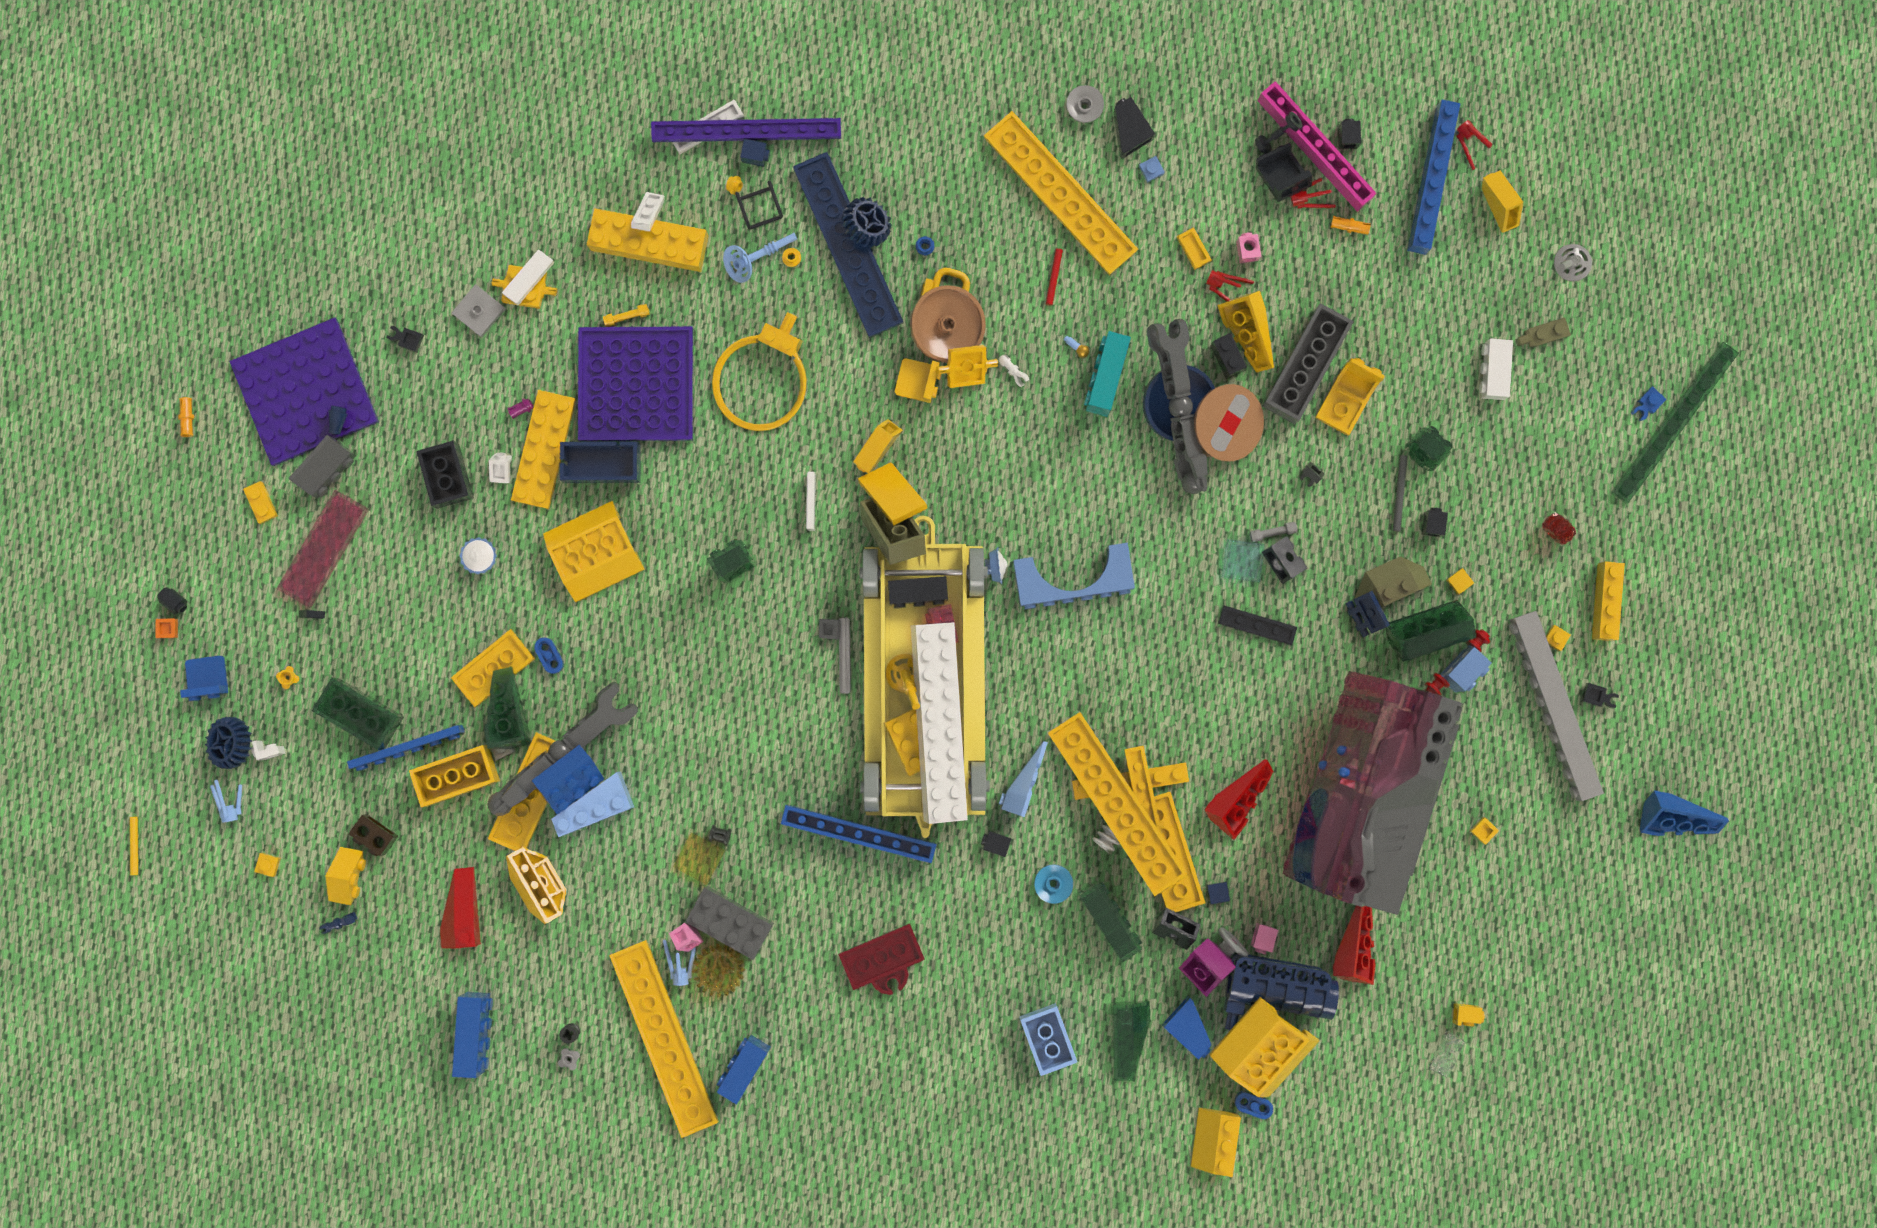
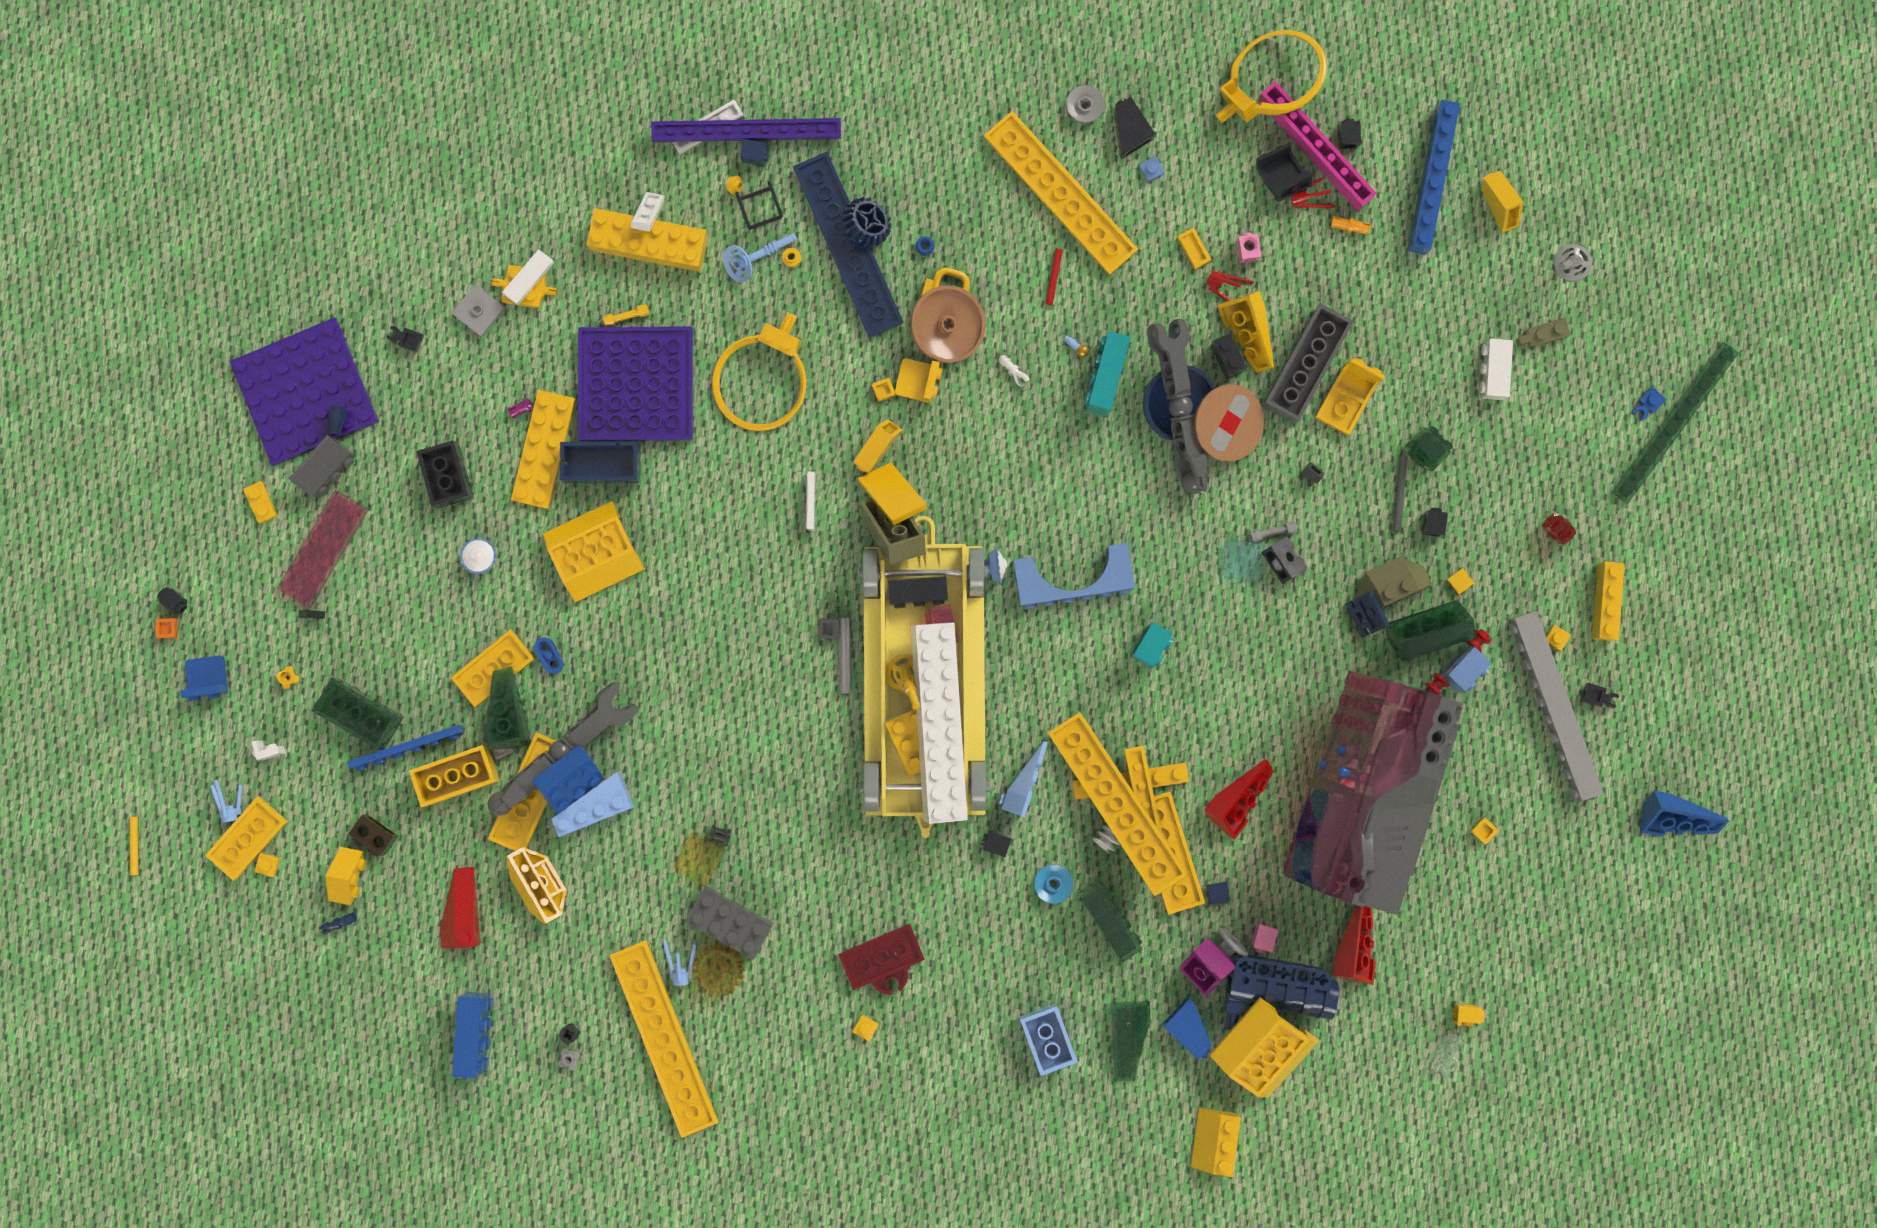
(186, 417): light orange pin -> none
(228, 742): dark blue gear -> none
(246, 838): none -> yellow plate
(500, 468): white bracket -> none
(686, 937): bright pink brick -> none
(731, 561): clear green brick -> none
(742, 1068): blue brick -> none
(858, 833): blue brick -> none
(865, 1027): none -> yellow plate
(883, 390): none -> yellow tile
(966, 366): yellow plate -> none
(1151, 645): none -> teal brick
(1182, 936): black brick -> none
(1248, 109): none -> yellow brick
(1253, 1104): blue plate -> none
(1257, 625): black tile -> none
(1293, 122): black wheel -> none
(1468, 130): red plant -> none

